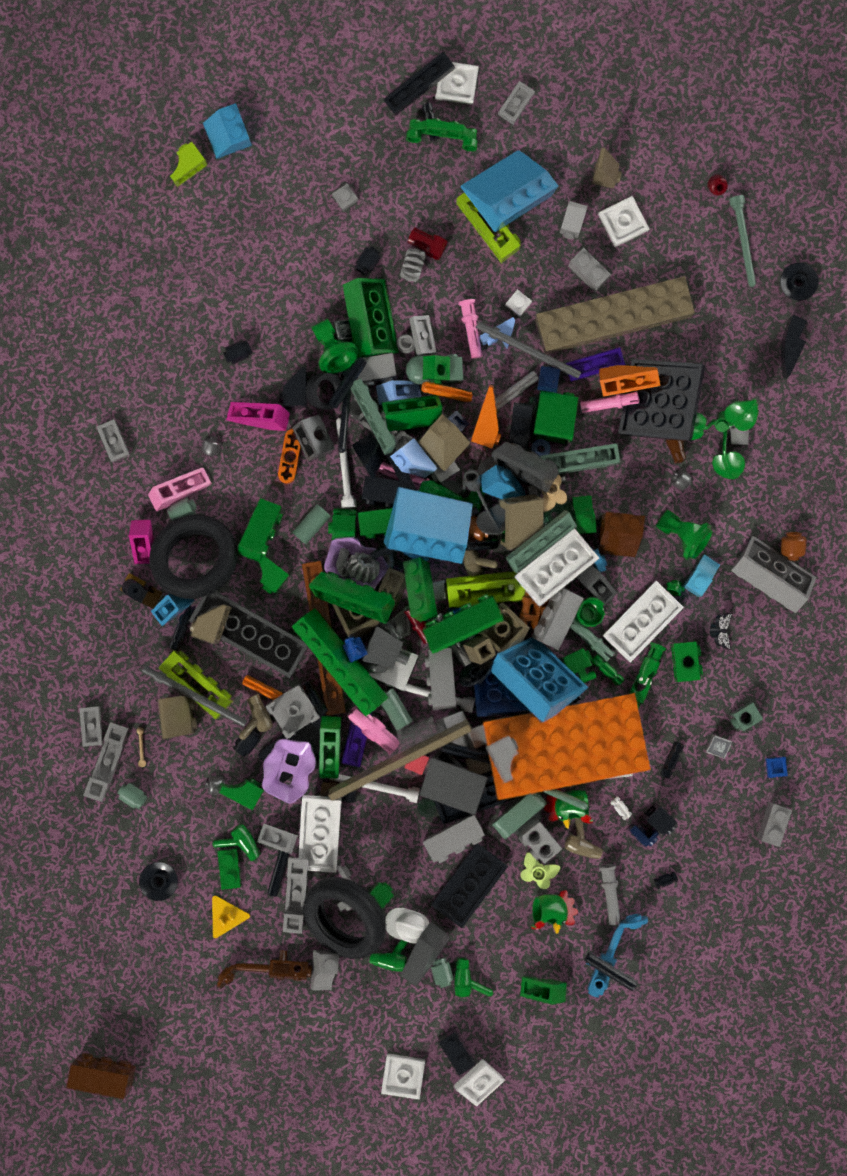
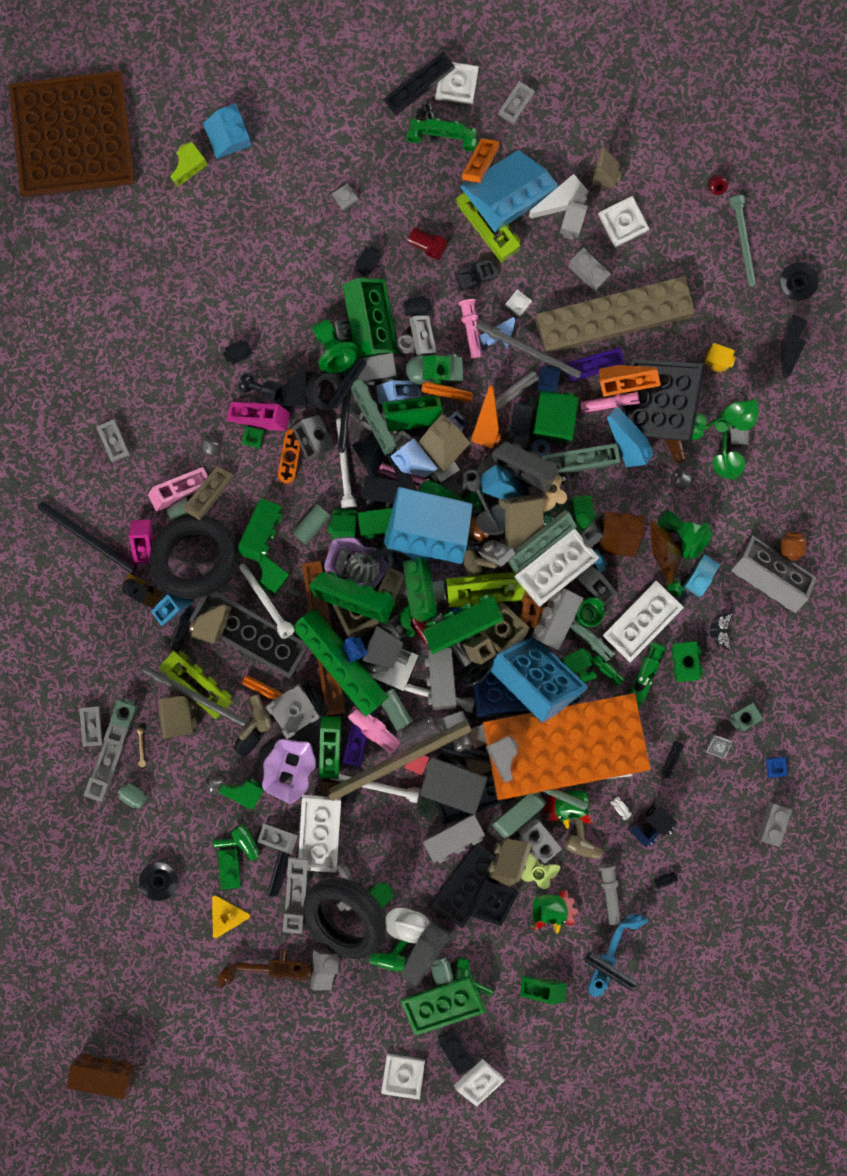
(71, 134): none -> reddish brown plate
(87, 537): none -> black piece
(117, 717): none -> sand green brick
(208, 492): none -> dark tan plate
(253, 437): none -> green tile
(270, 391): none -> black piece
(285, 628): none -> white piece
(405, 622): none -> green piece
(412, 264): light grey gear -> none
(417, 306): none -> black brick
(443, 1005): none -> green tile
(462, 743): none -> flat silver piece
(476, 274): none -> black slope
(480, 160): none -> orange plate
(493, 902): none -> black plate
(496, 552): none -> light grey plate
(509, 861): none -> dark tan slope
(558, 200): none -> white slope
(592, 534): none -> dark grey plate
(630, 440): none -> dark azure slope
(665, 551): none -> reddish brown wedge
(719, 357): none -> yellow brick

